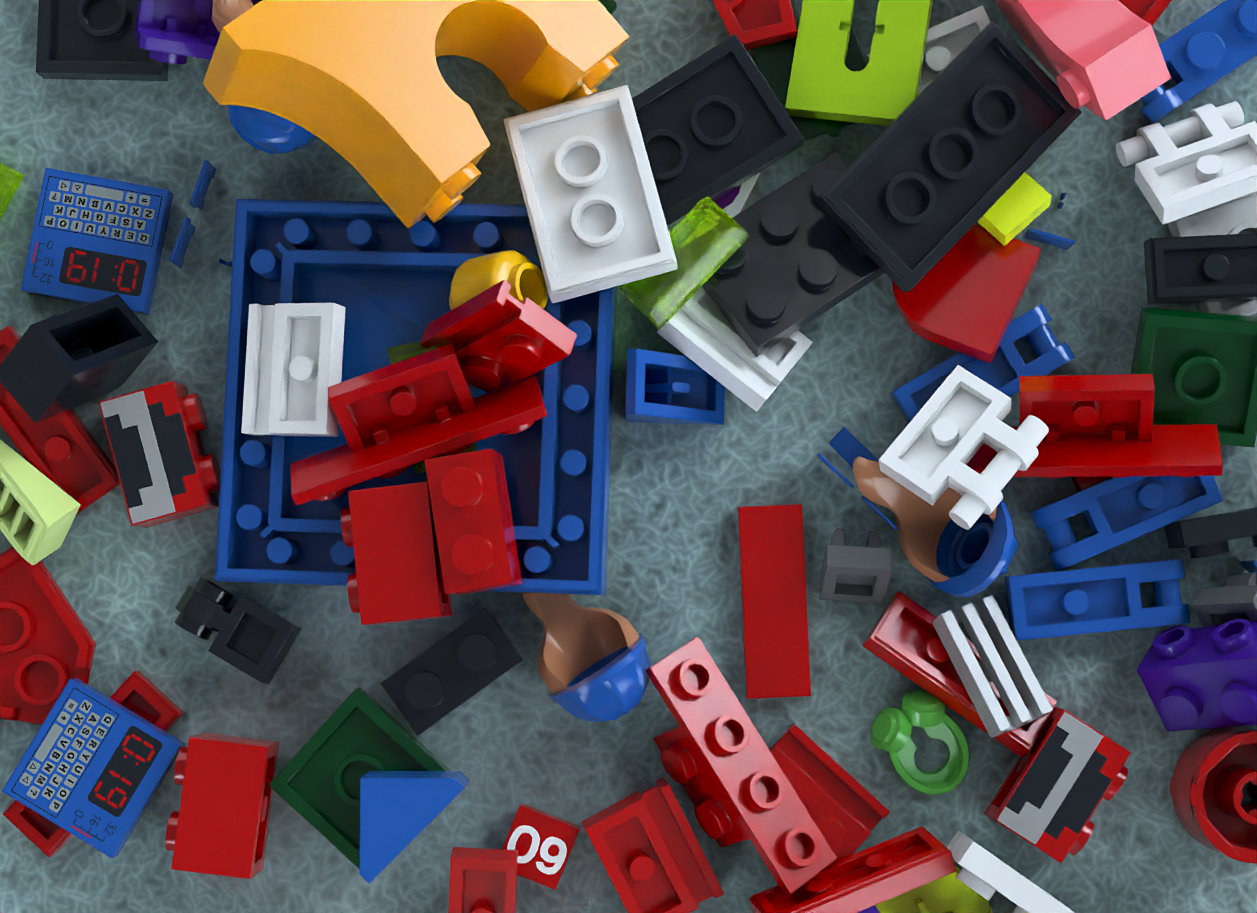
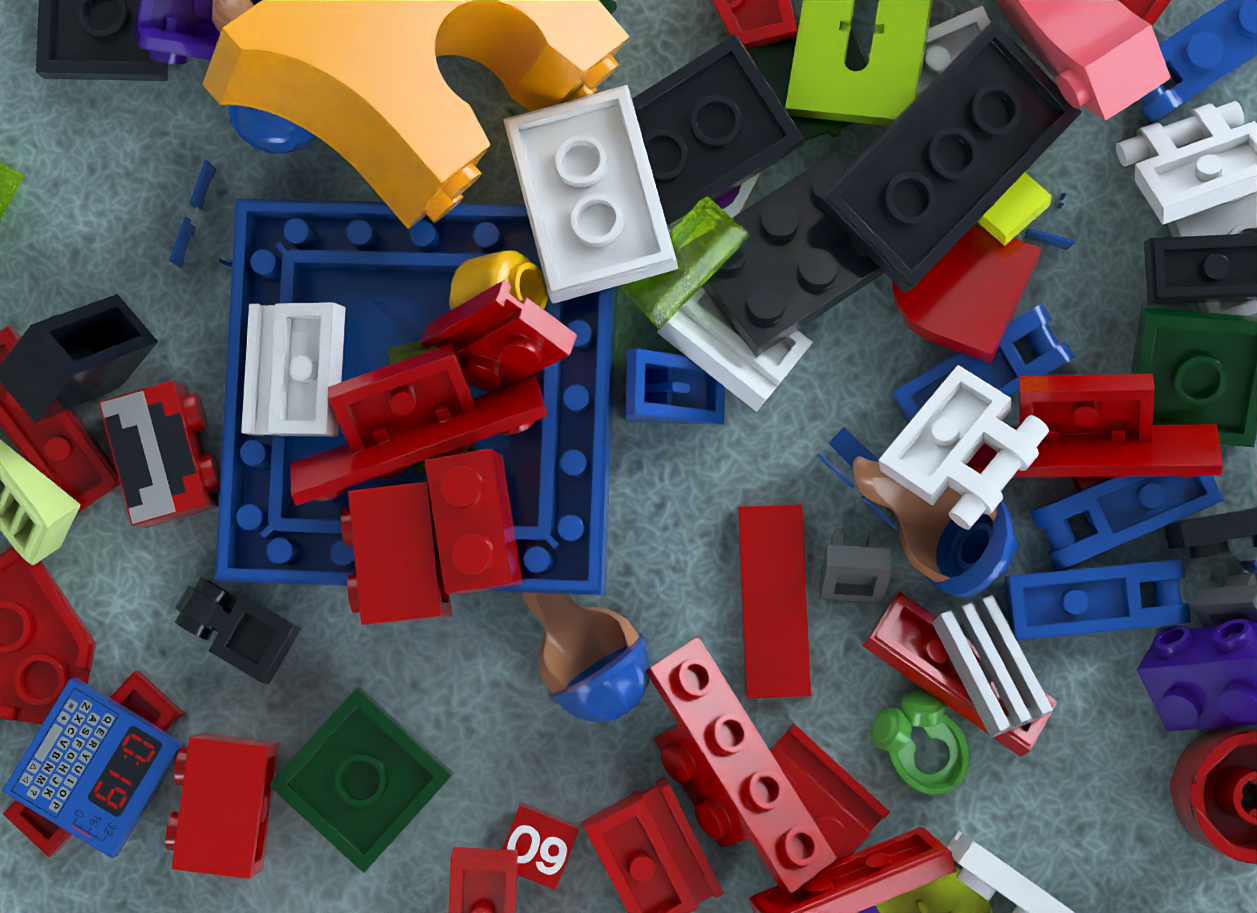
(96, 240): tile -> none
(397, 809): blue slope -> none
(452, 671): black plate -> none
(1060, 785): brick -> none

